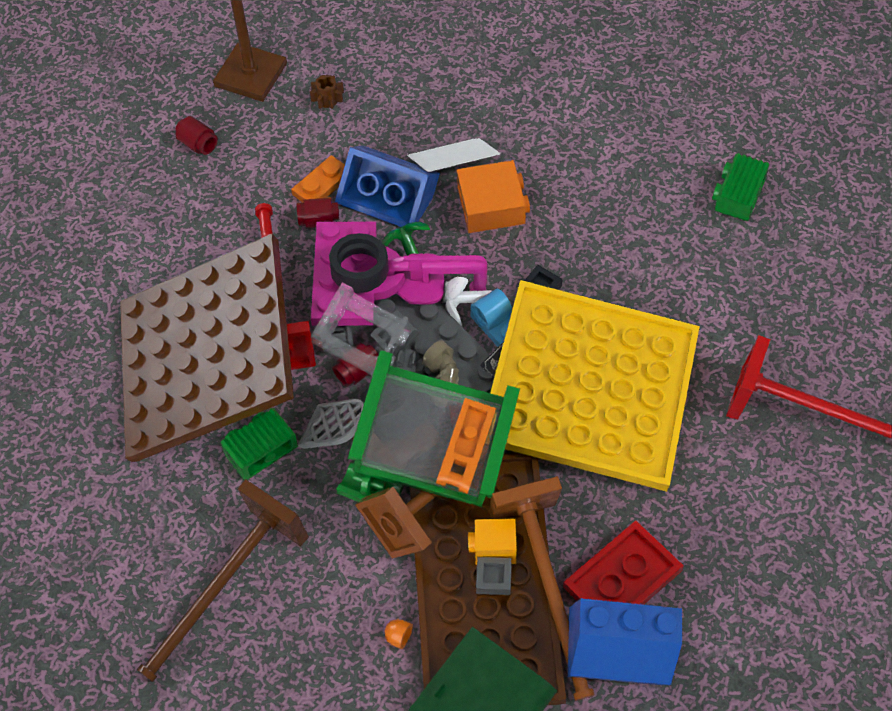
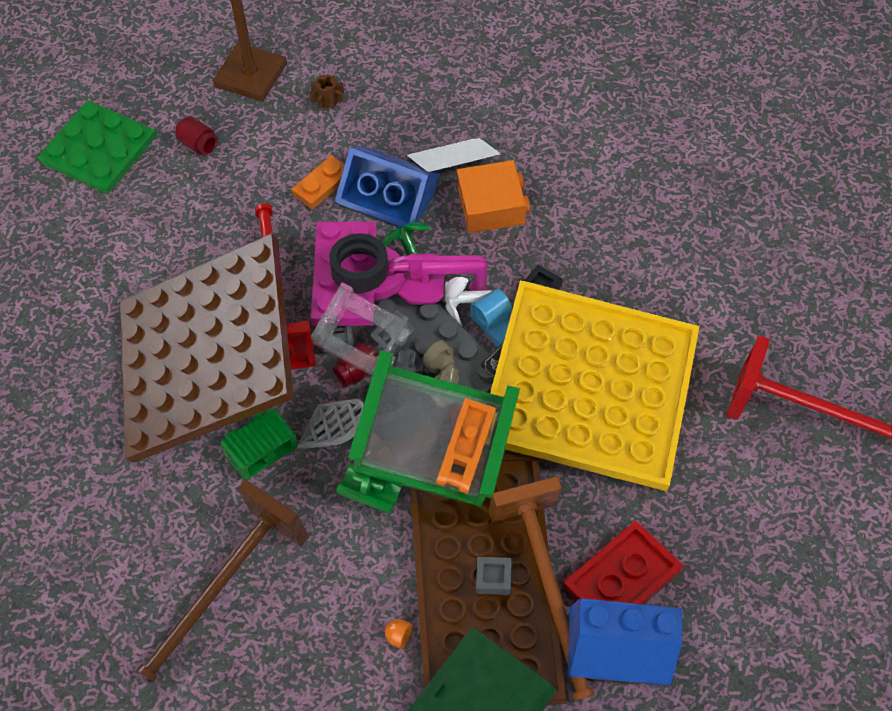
(97, 146): none -> green plate
(316, 211): dark red brick -> none
(394, 520): dark orange tile -> none
(493, 539): light orange brick -> none
(741, 186): green brick -> none

